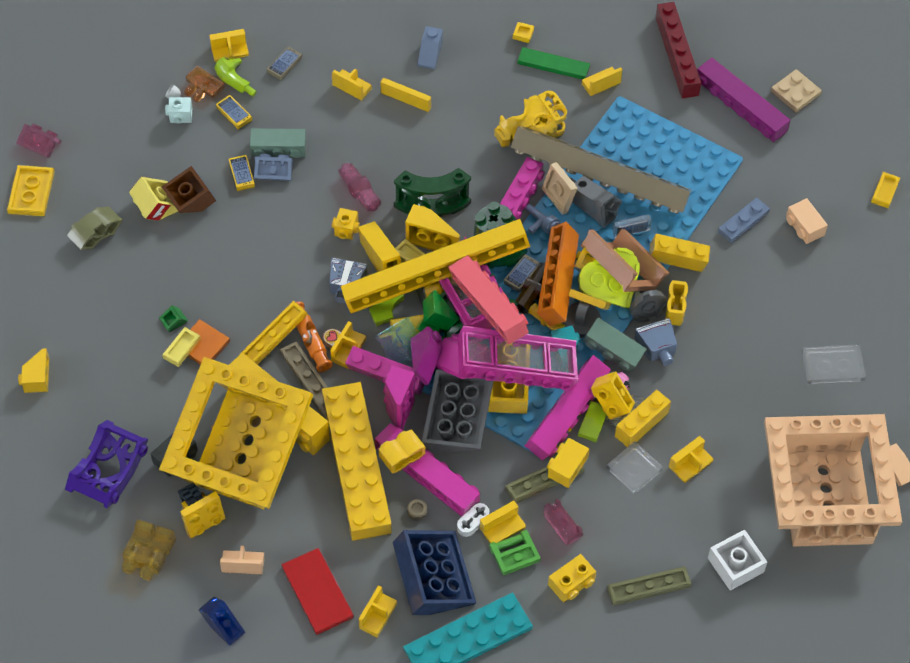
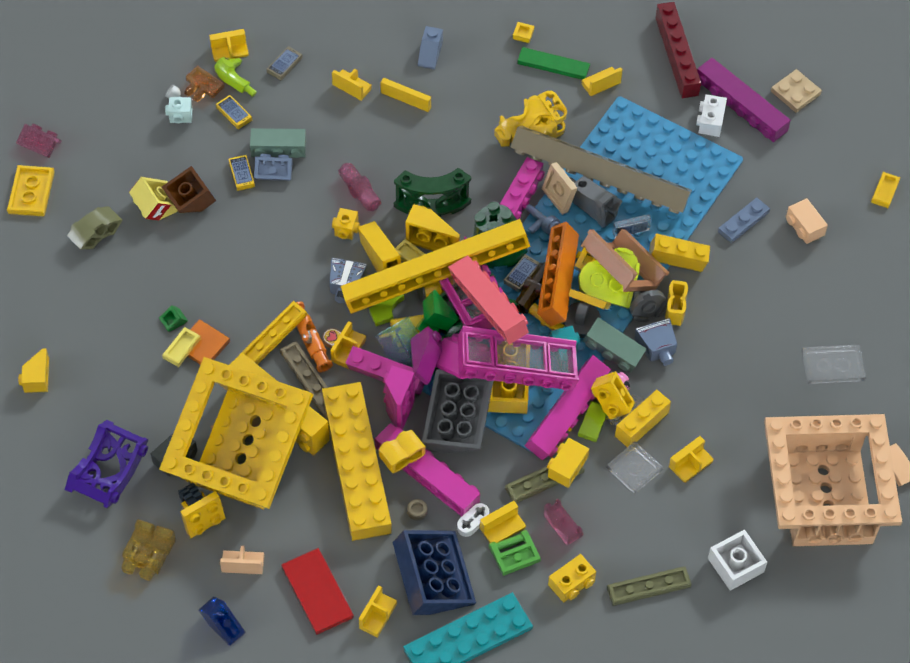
(712, 115): none -> white brick

